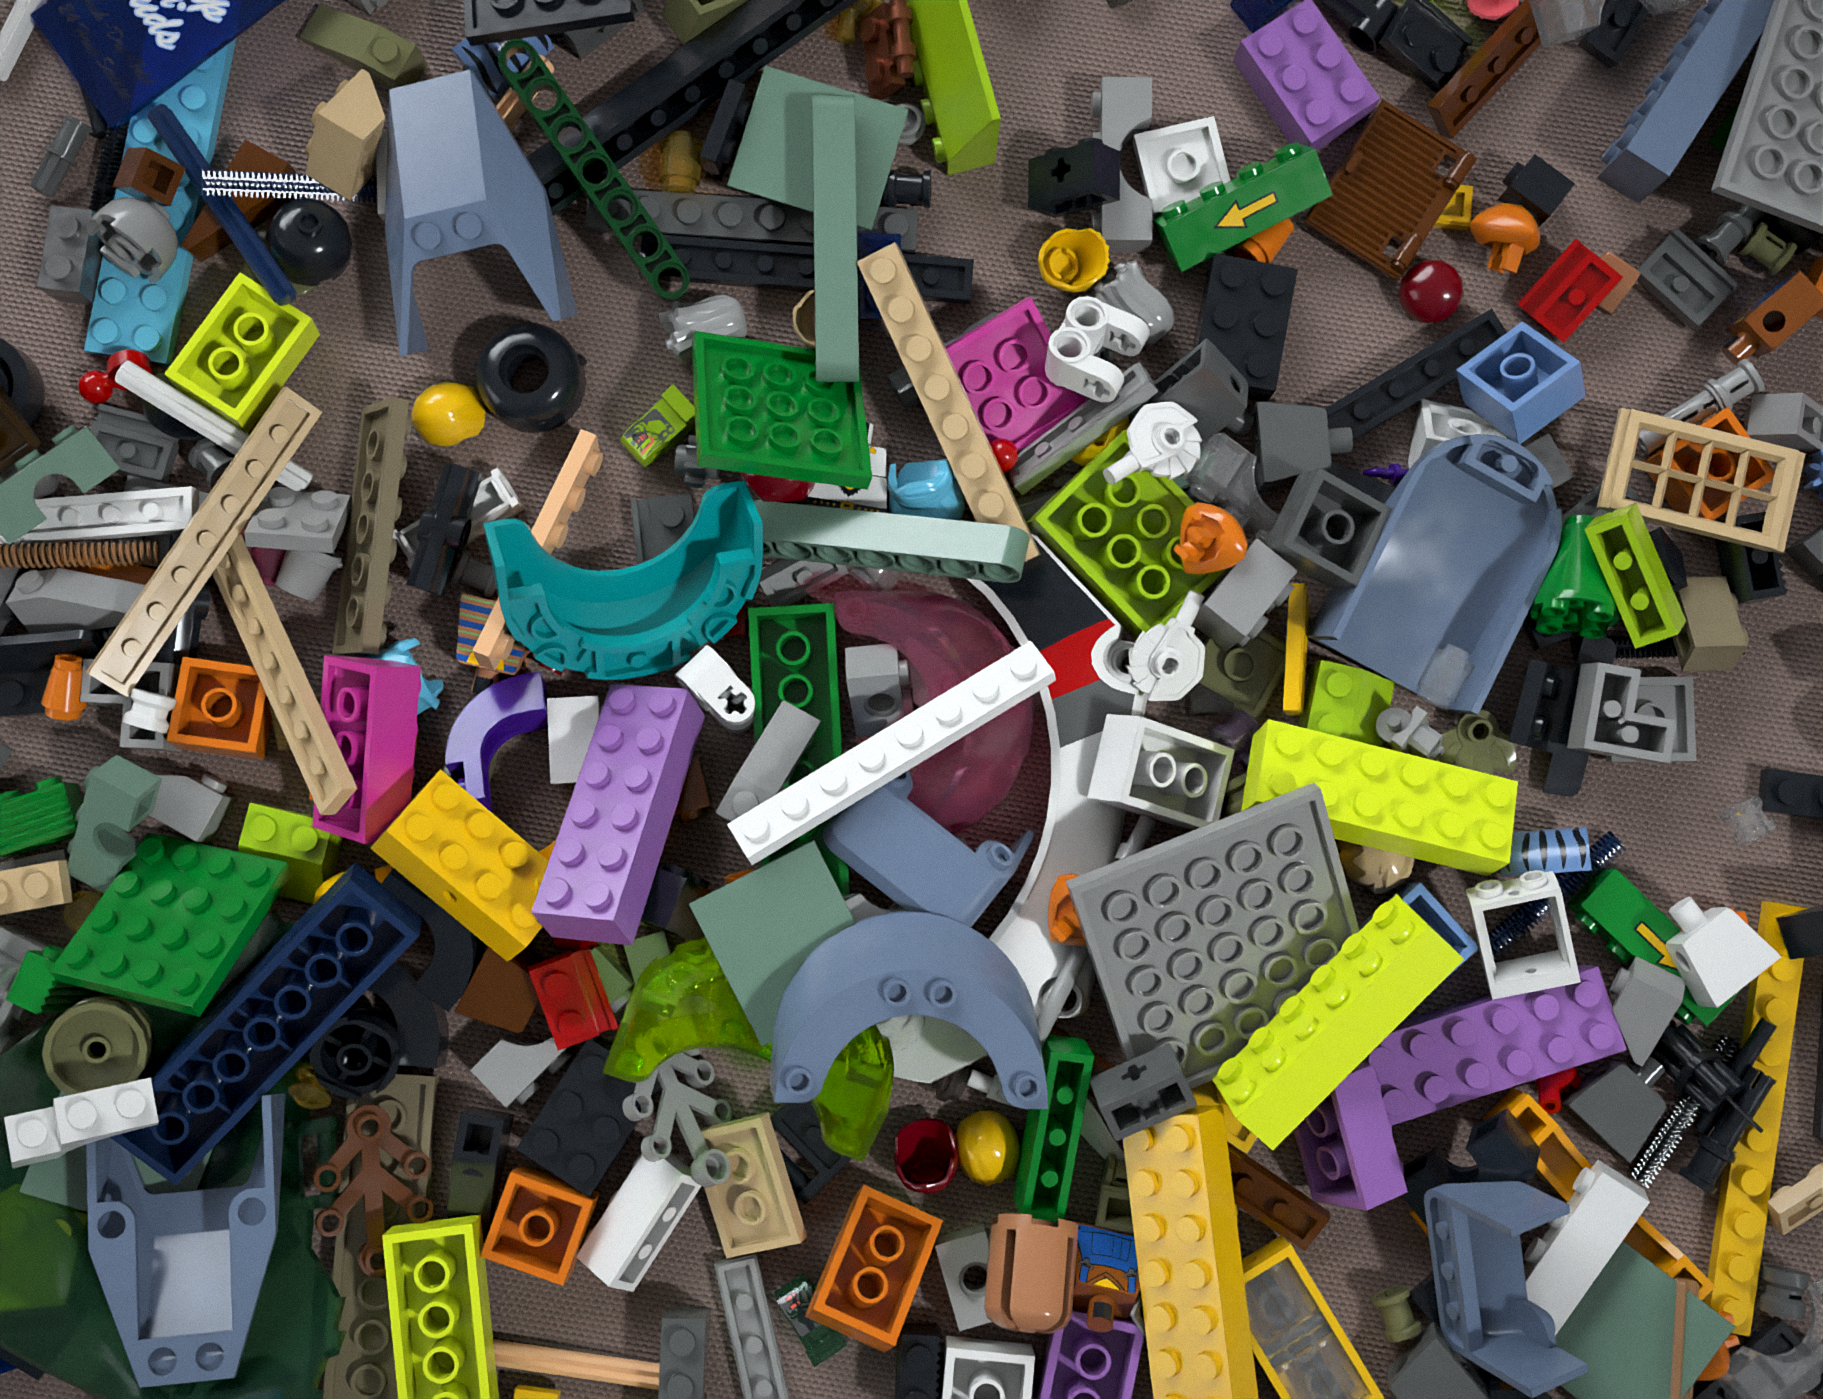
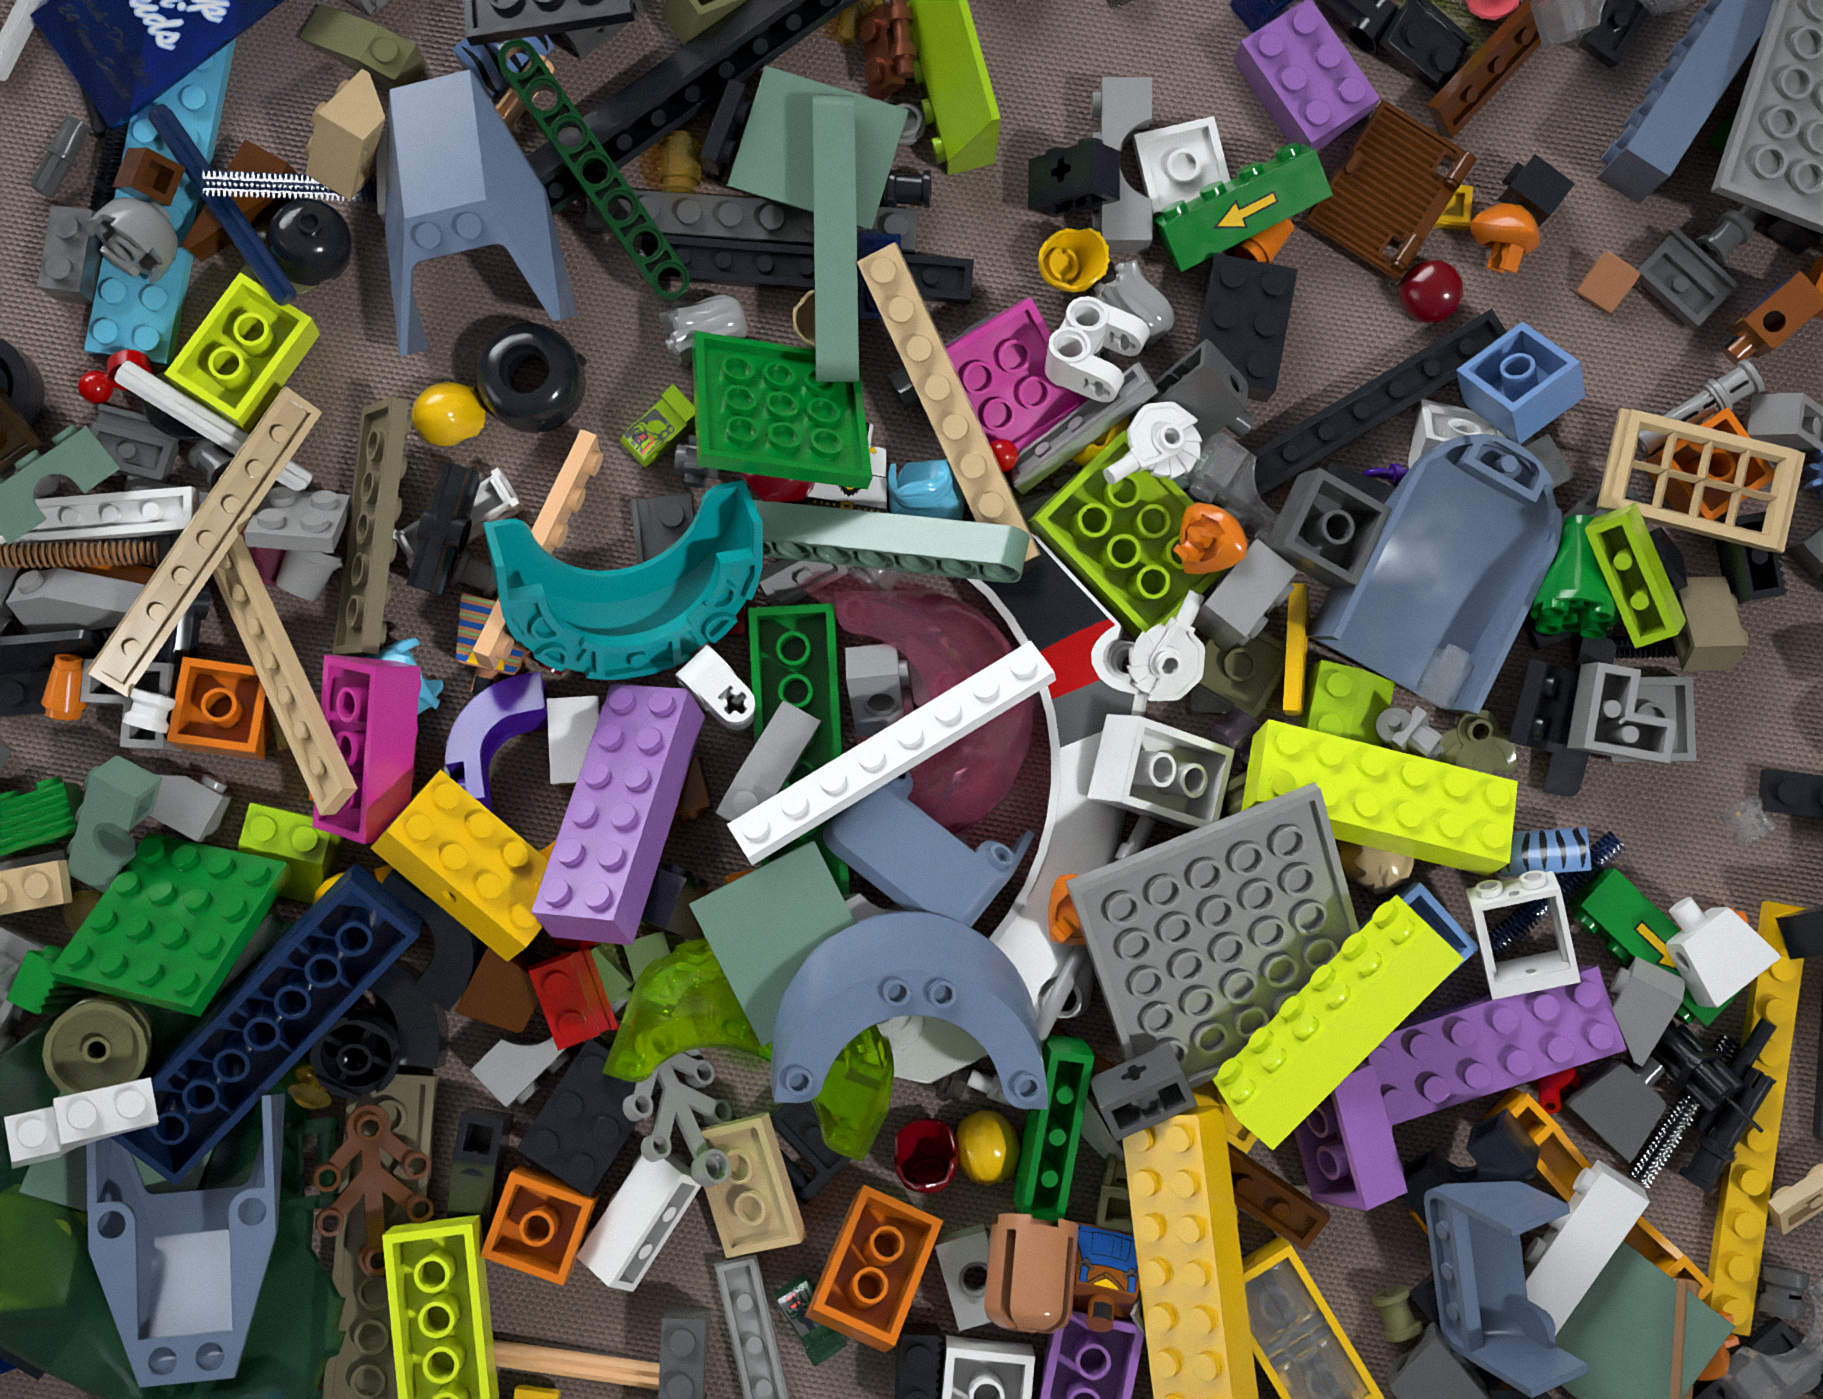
(1293, 441): dark grey torso -> none
(1570, 291): red plate -> none
(1768, 249): olive bush -> none

